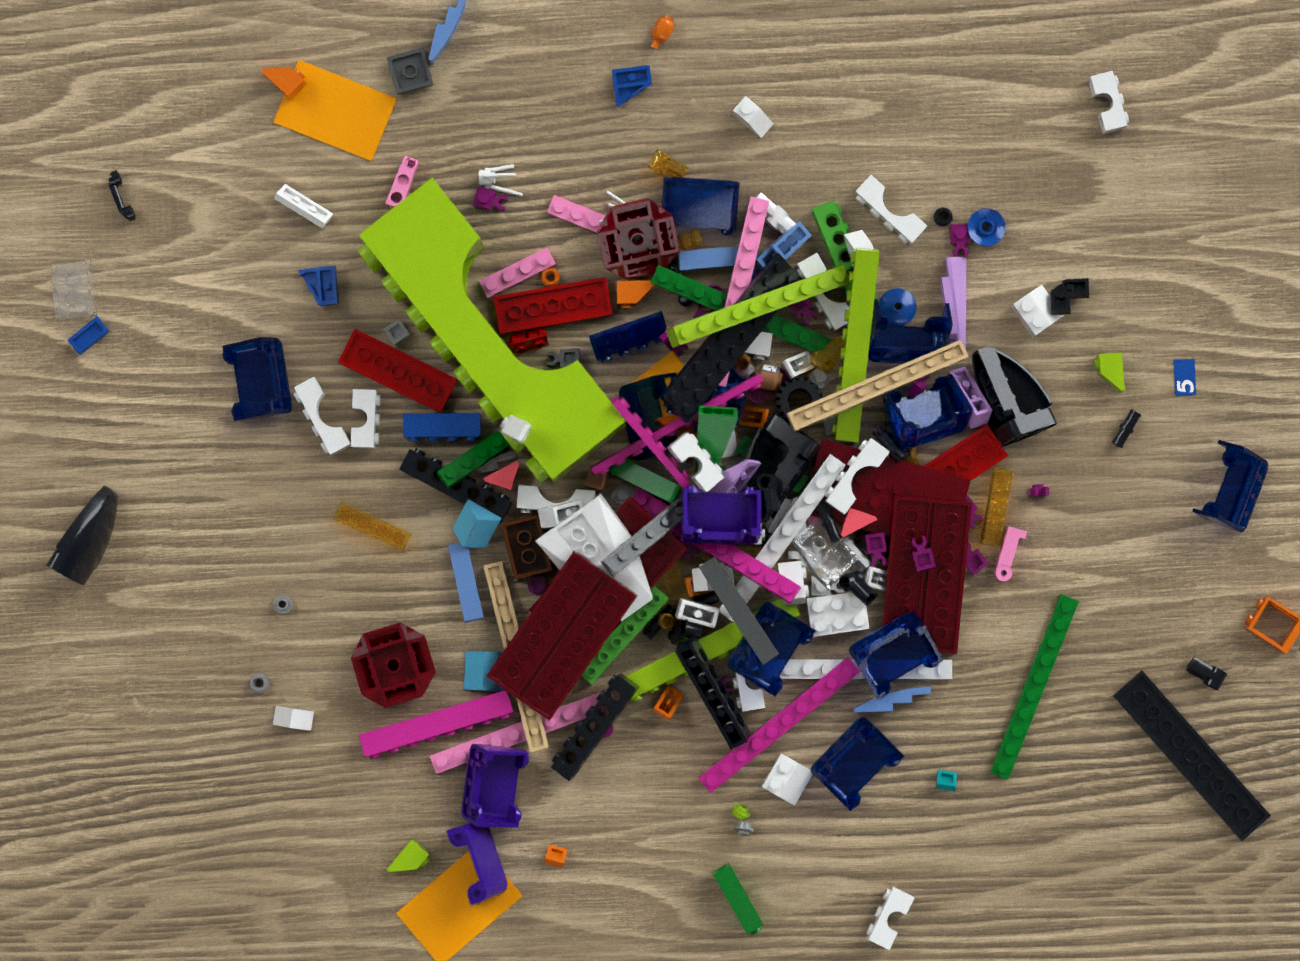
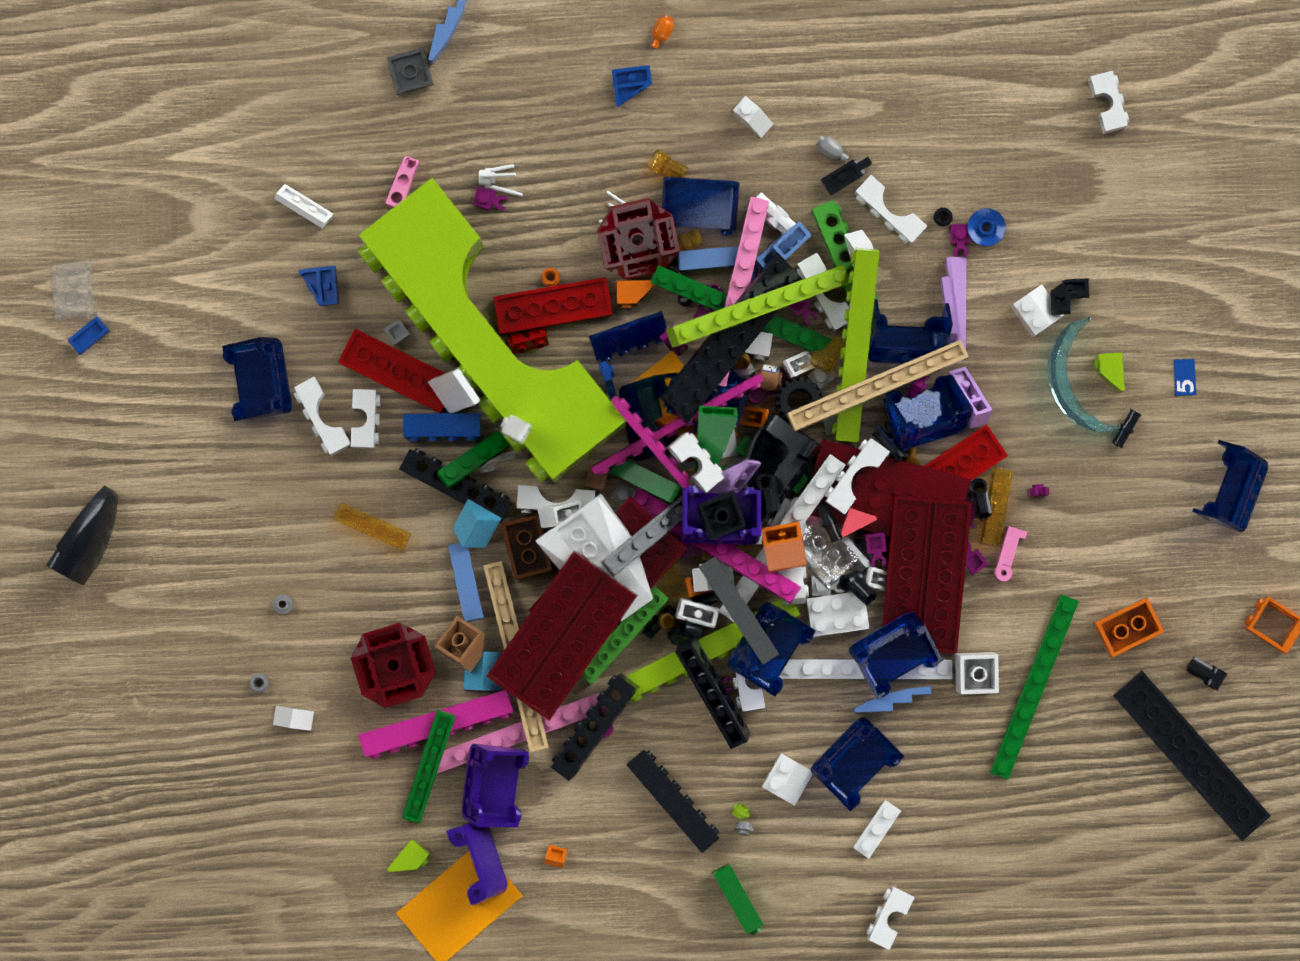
(114, 181): black bar -> none
(286, 80): orange slope -> none
(337, 111): light orange piece -> none
(428, 766): none -> green tile
(454, 391): none -> white tile
(462, 644): none -> medium nougat slope
(504, 477): coral slope -> none
(517, 272): bright pink plate -> none
(537, 585): magenta plate -> none
(565, 358): dark grey plate -> none
(575, 214): bright pink plate -> none
(607, 374): none -> blue wing
(668, 702): orange slope -> none
(673, 801): none -> black brick
(721, 515): none -> black slope
(779, 724): dark pink plate -> none
(784, 547): none -> orange slope
(831, 148): none -> light grey plant
(845, 175): none -> black hinge
(876, 829): none -> white plate
(894, 316): blue dish -> none
(923, 556): magenta plate -> none
(946, 780): teal plate -> none
(977, 673): none -> white brick
(980, 499): none -> black piece
(1014, 394): black panel -> none
(1060, 384): none -> clear light blue windscreen
(1128, 627): none -> orange brick

